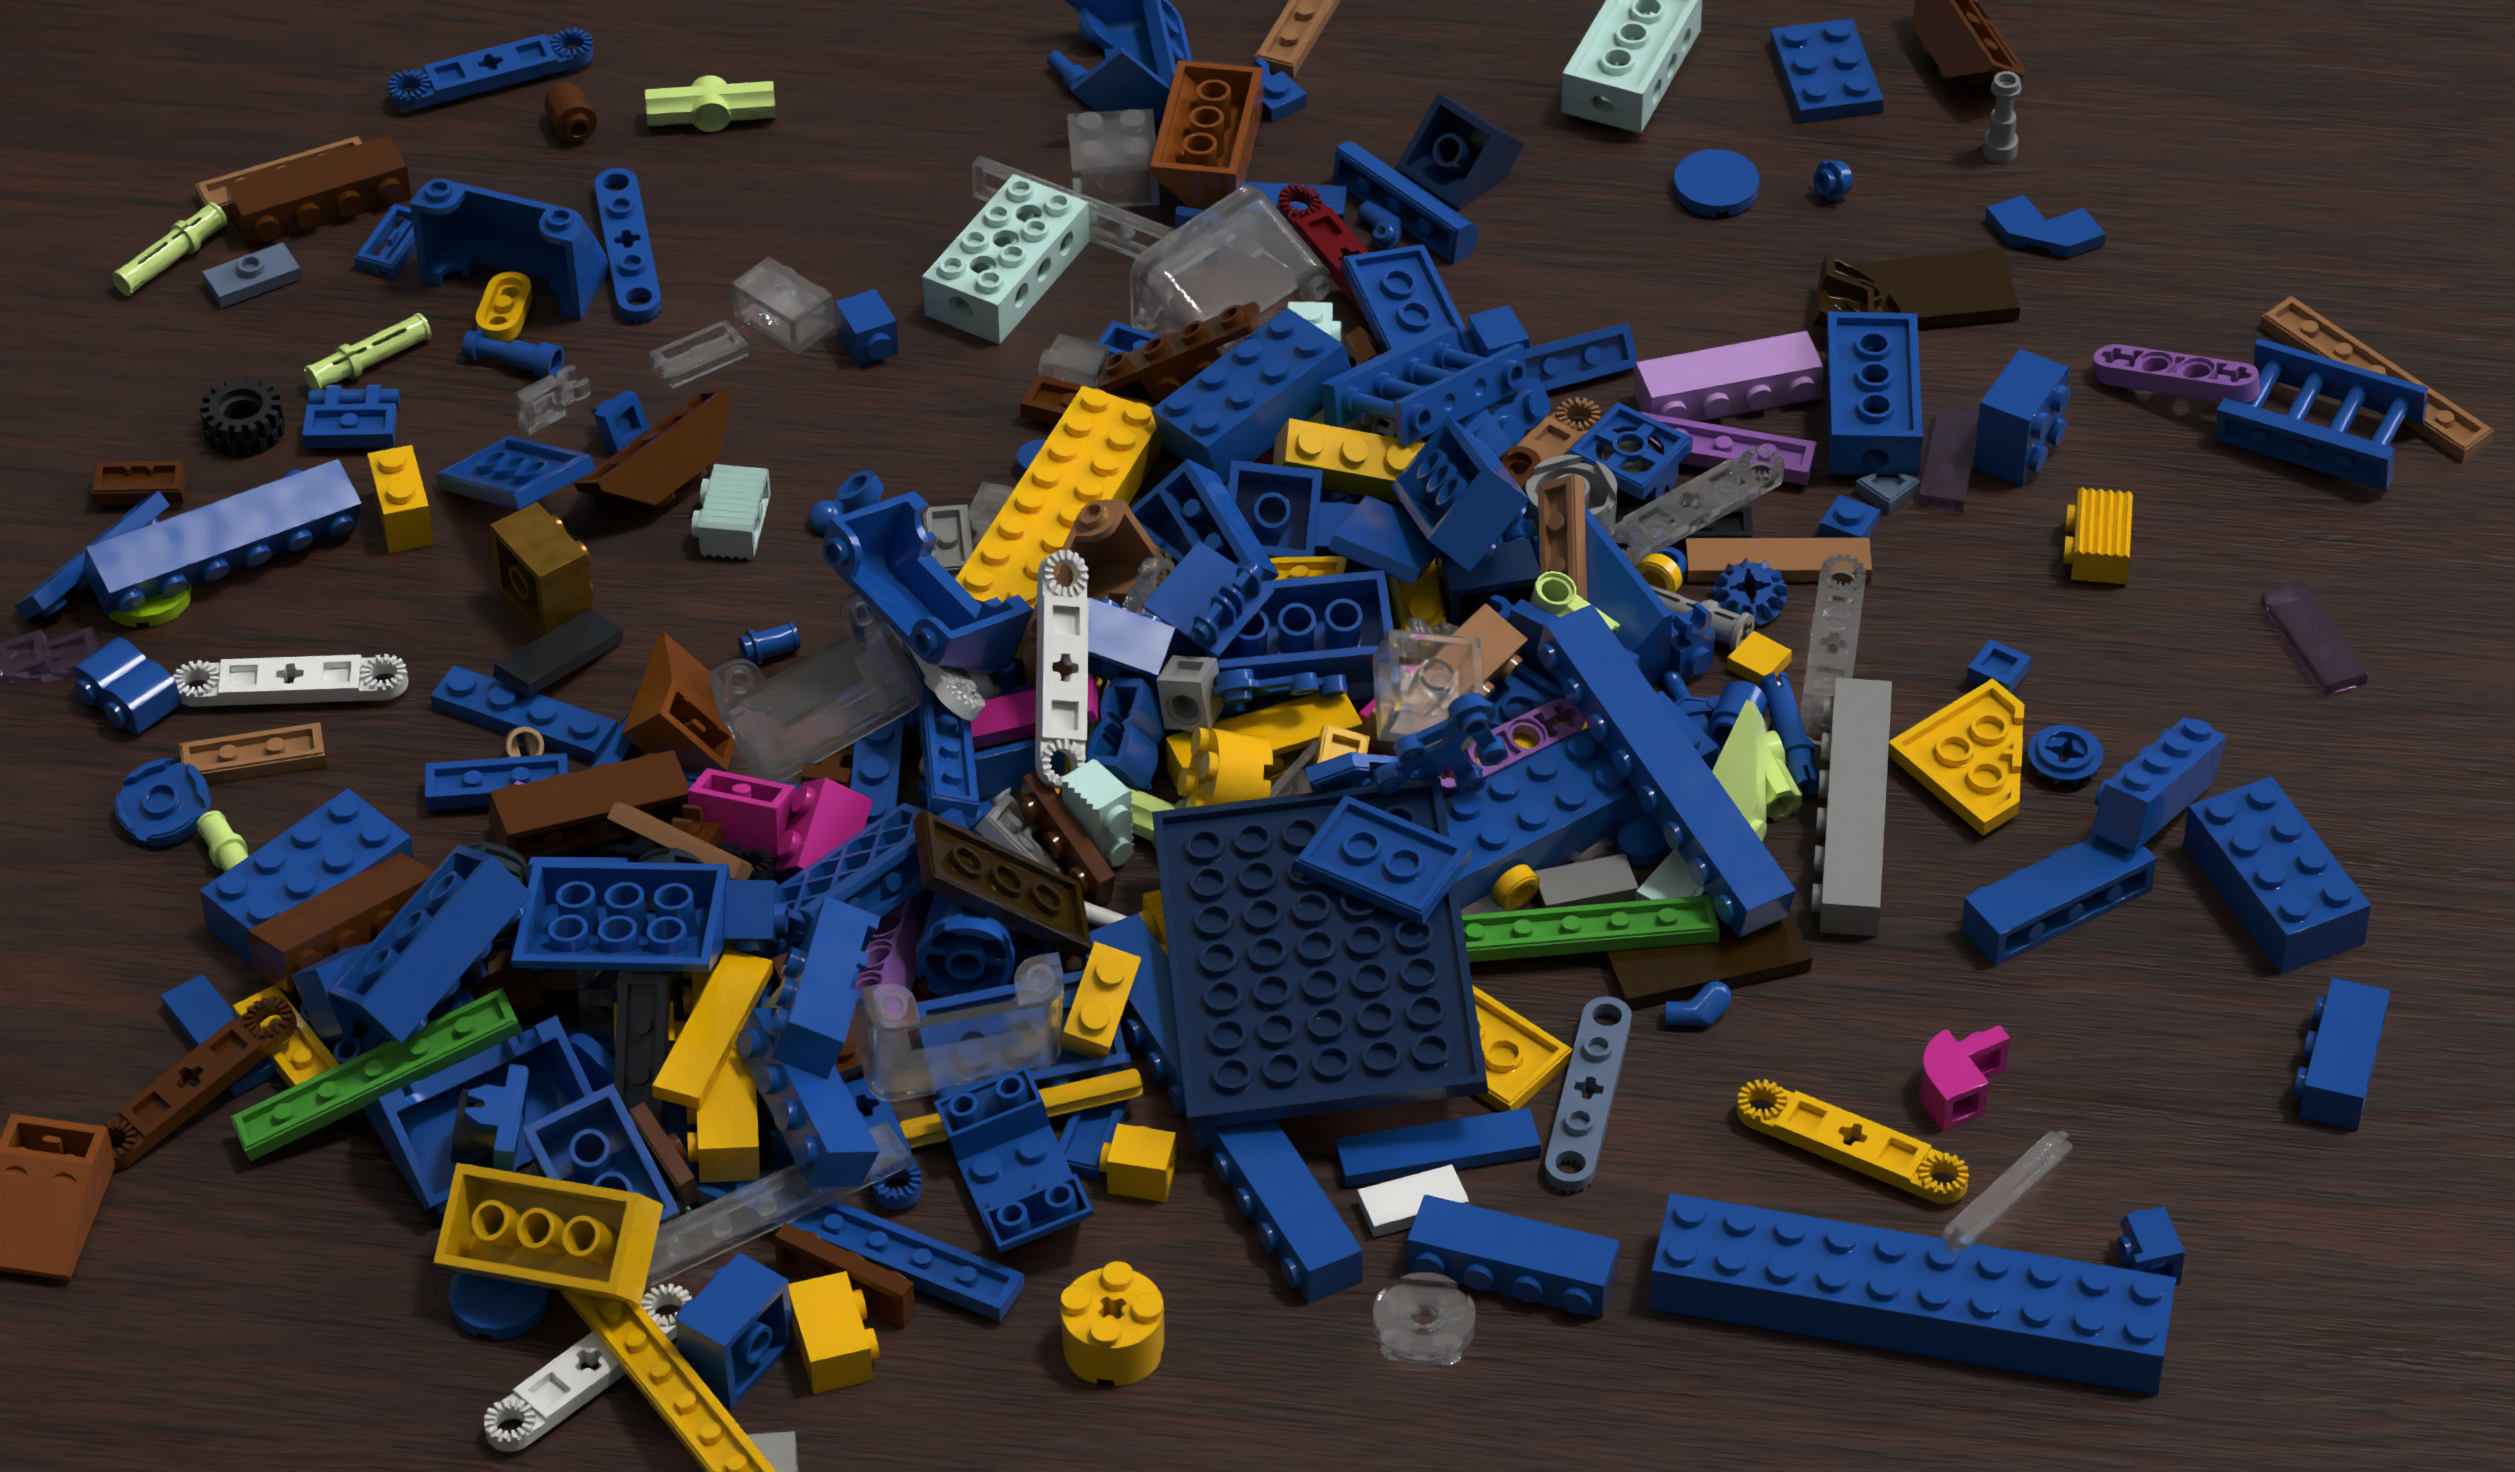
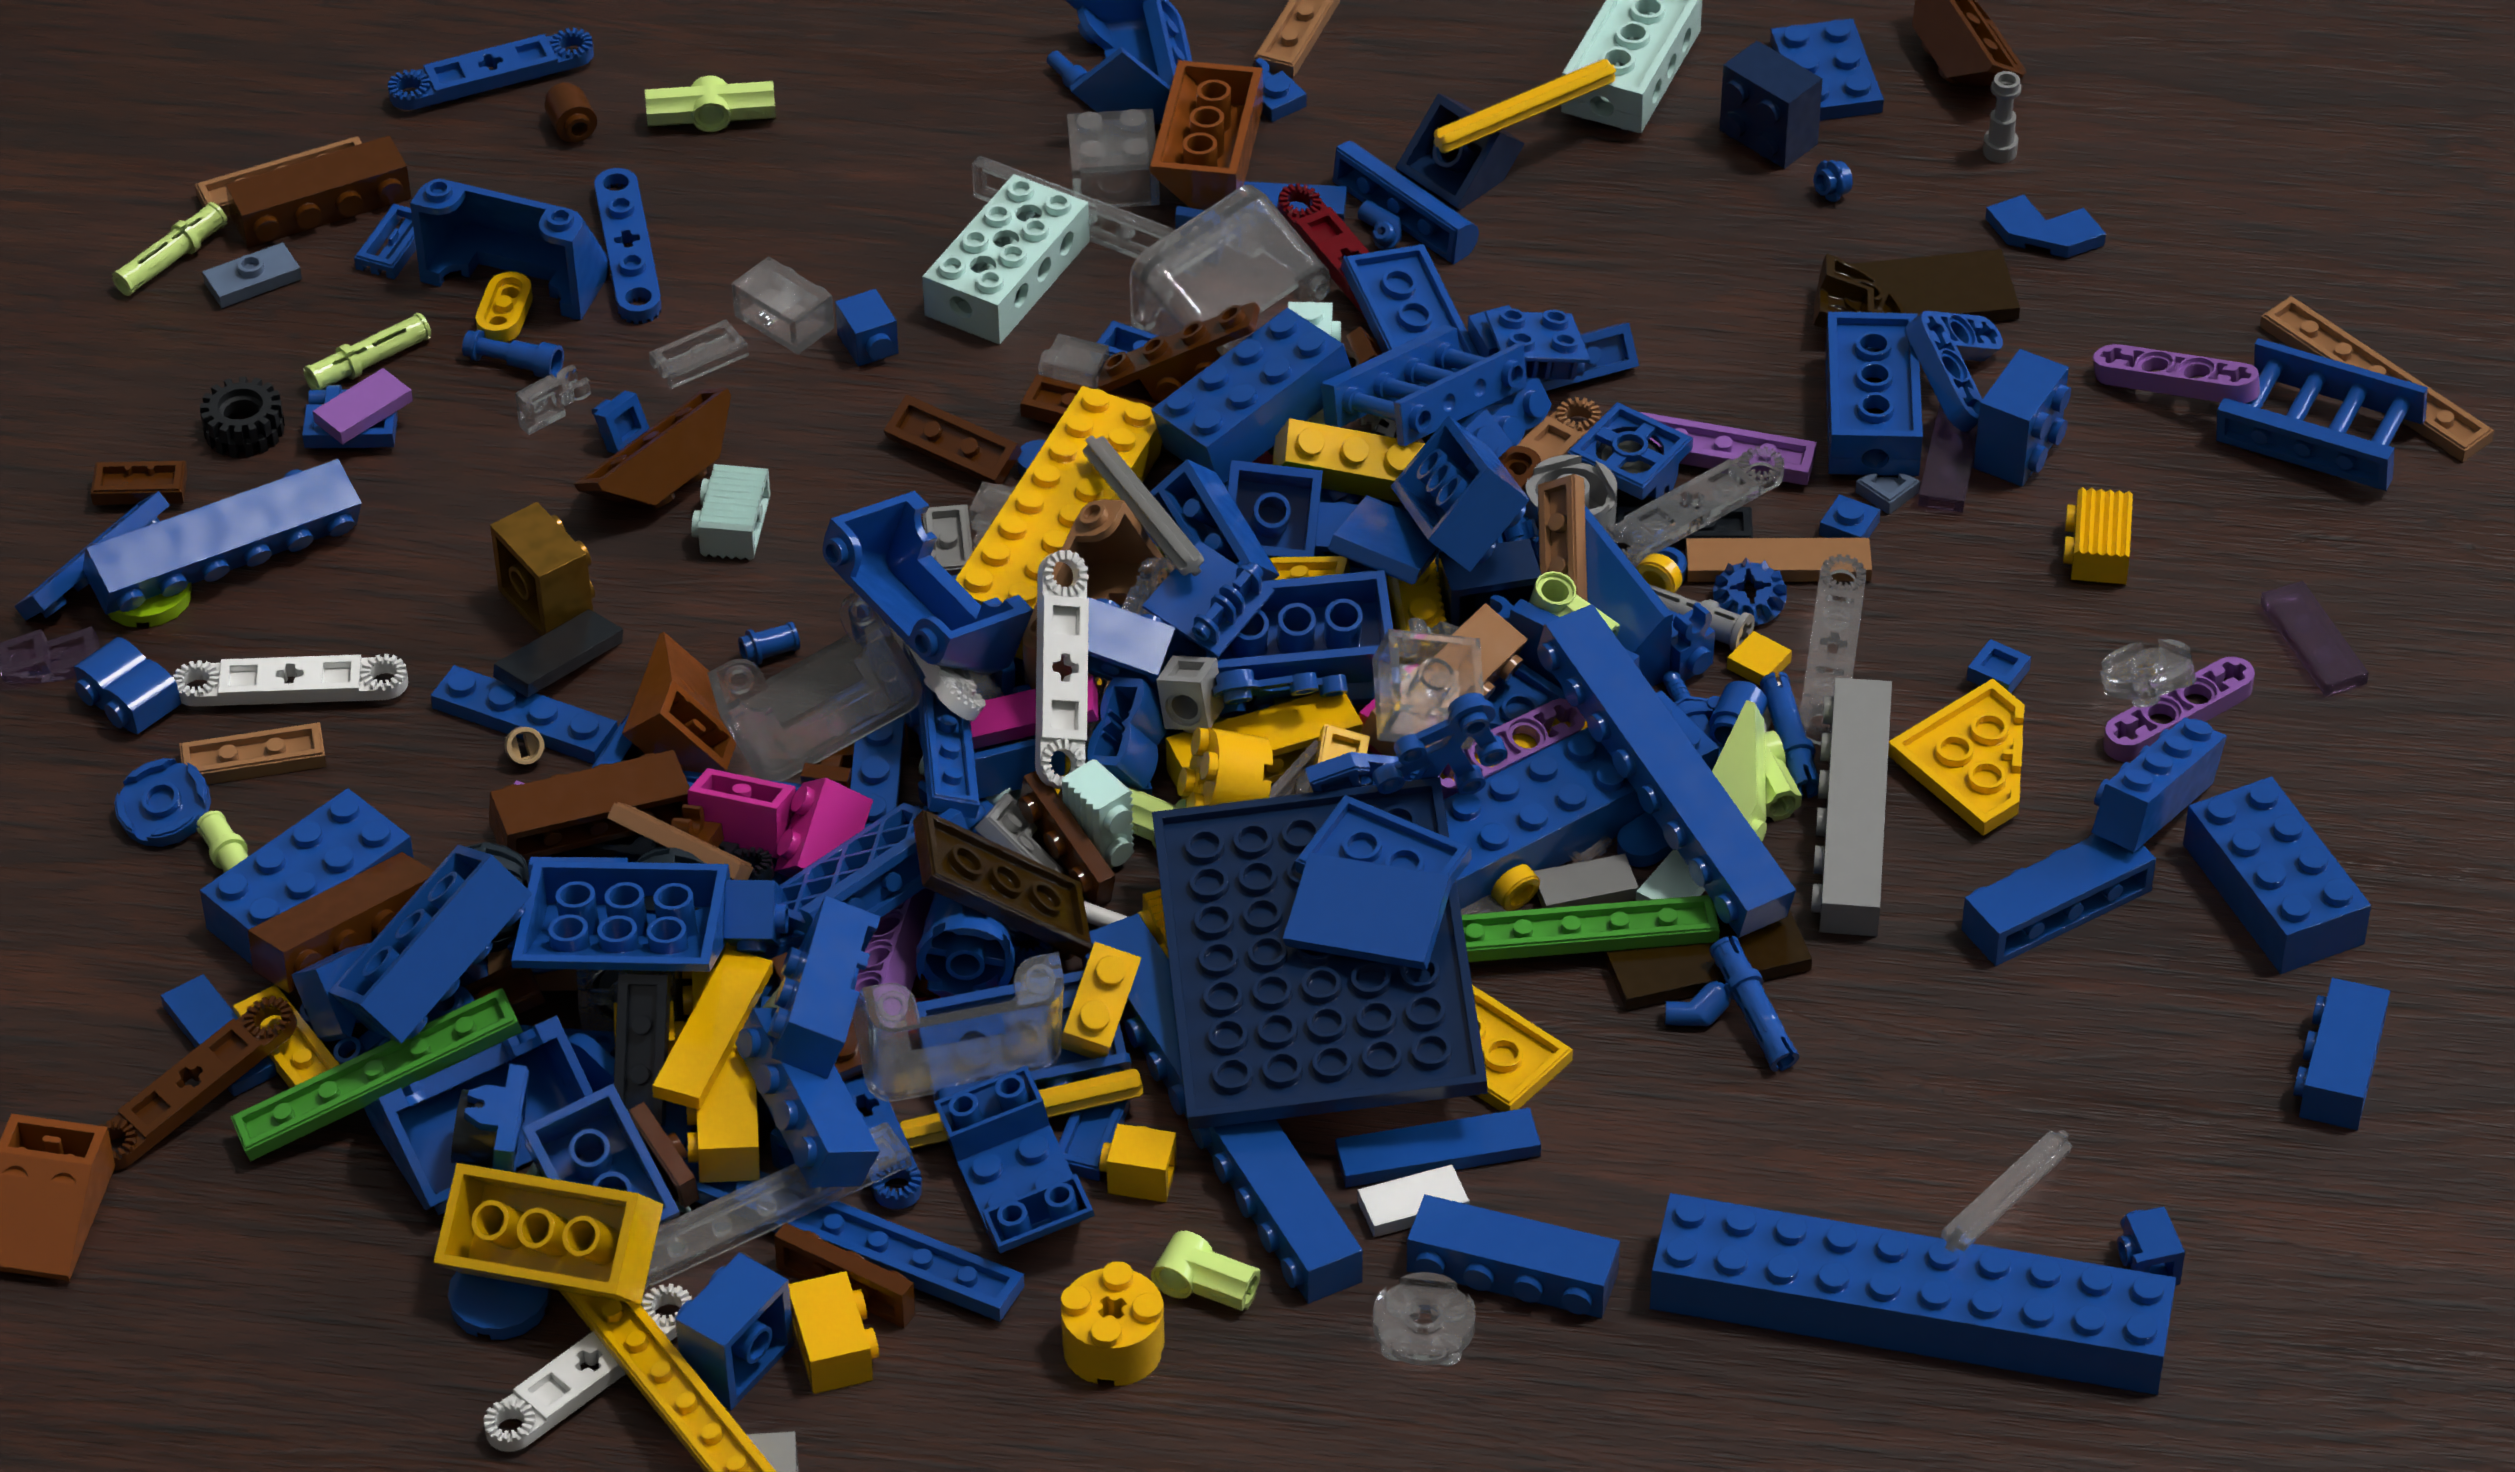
(362, 406): none -> medium lavender tile
(400, 499): yellow brick -> none
(470, 781): blue plate -> none
(514, 472): blue tile -> none
(853, 494): blue plate -> none
(952, 440): none -> reddish brown plate
(1143, 505): none -> light grey axle
(1193, 1267): none -> yellowish green piece
(1367, 911): none -> blue tile
(1524, 106): none -> yellow axle
(1546, 338): none -> blue hinge
(1581, 1121): sand blue piece -> none
(1716, 182): blue tile -> none
(1731, 378): lavender brick -> none
(1746, 988): none -> blue pin
(1770, 104): none -> dark blue brick
(1879, 1153): yellow piece -> none
(1941, 347): none -> blue beam
(1957, 1074): dark pink brick -> none
(2053, 741): blue gear -> none
(2147, 673): none -> clear plate
(2174, 704): none -> medium lavender beam

